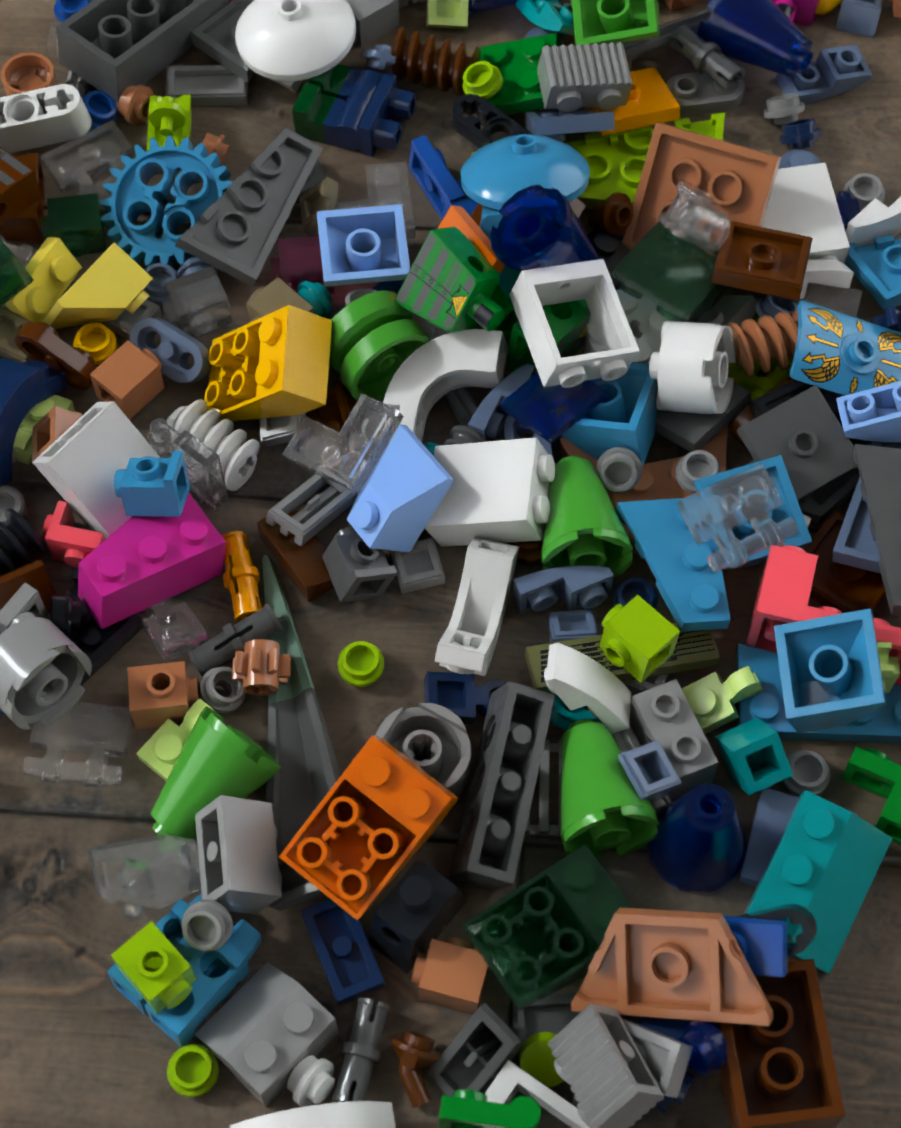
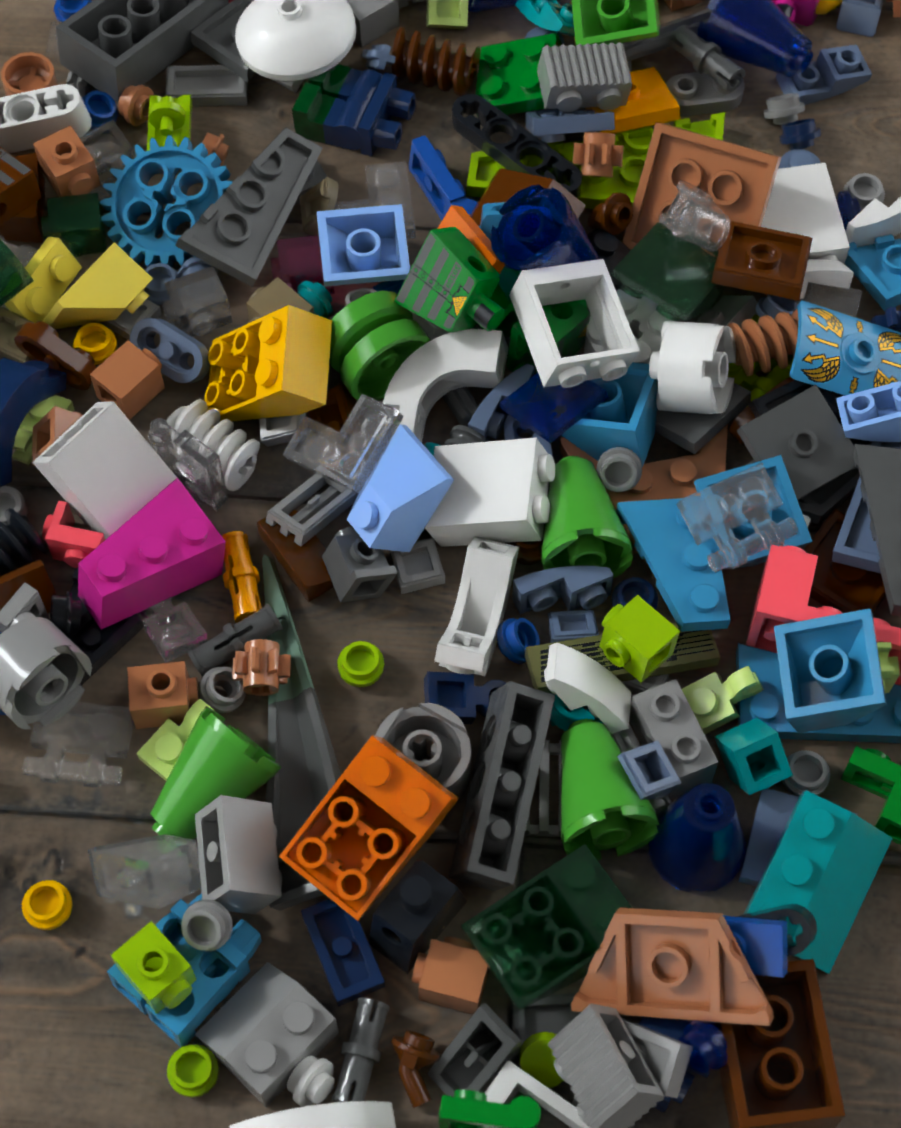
(47, 905): none -> yellow plate
(67, 163): none -> nougat brick
(153, 486): dark azure brick -> none
(482, 79): lime plate -> none
(514, 637): none -> blue plate
(521, 161): dark azure dish -> none
(598, 154): none -> nougat gear
(695, 466): light grey plate -> none

